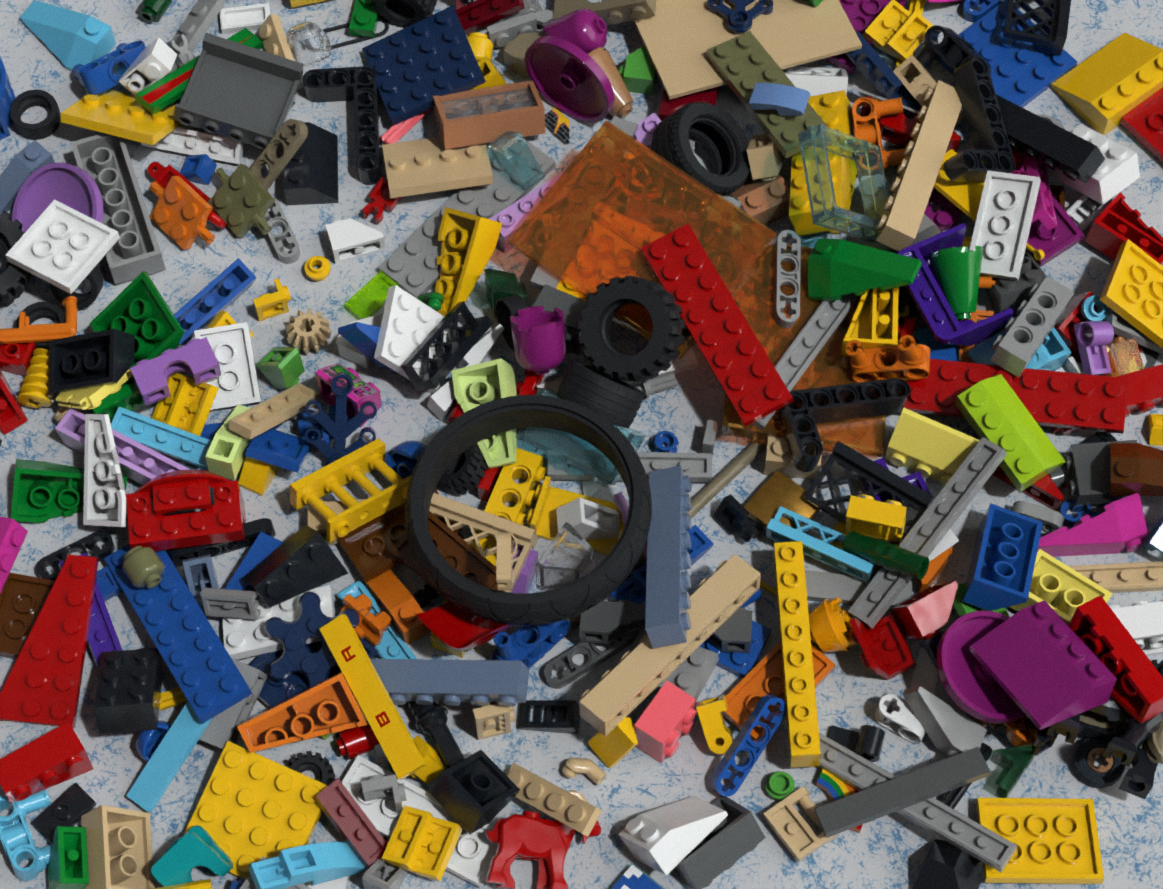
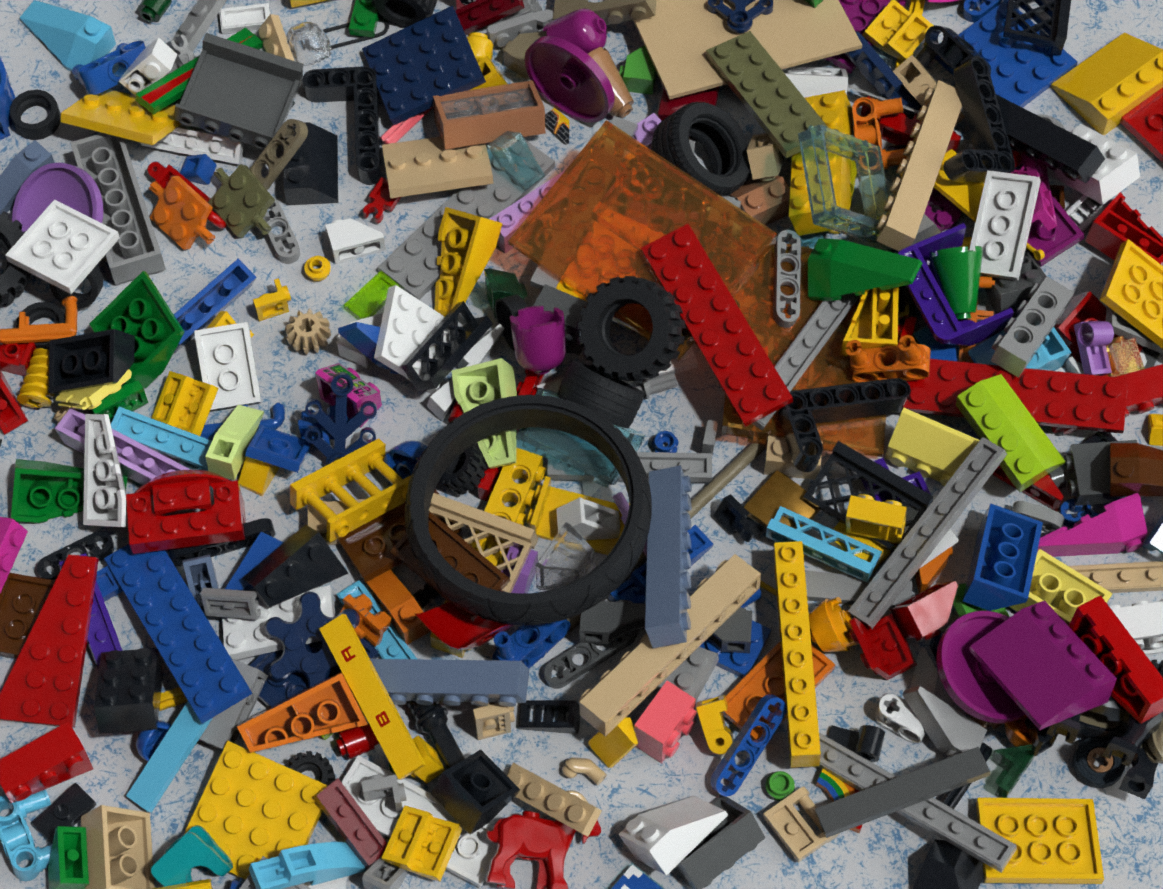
(143, 567): olive head -> none
(193, 358): medium lavender arch -> none
(273, 411): tan plate -> none
(282, 366): bright green slope -> none
(432, 299): green arm -> none
(504, 560): tan piece -> none
(783, 98): medium blue slope -> none
(886, 555): dark green axle -> none
(1088, 312): medium azure plate -> none

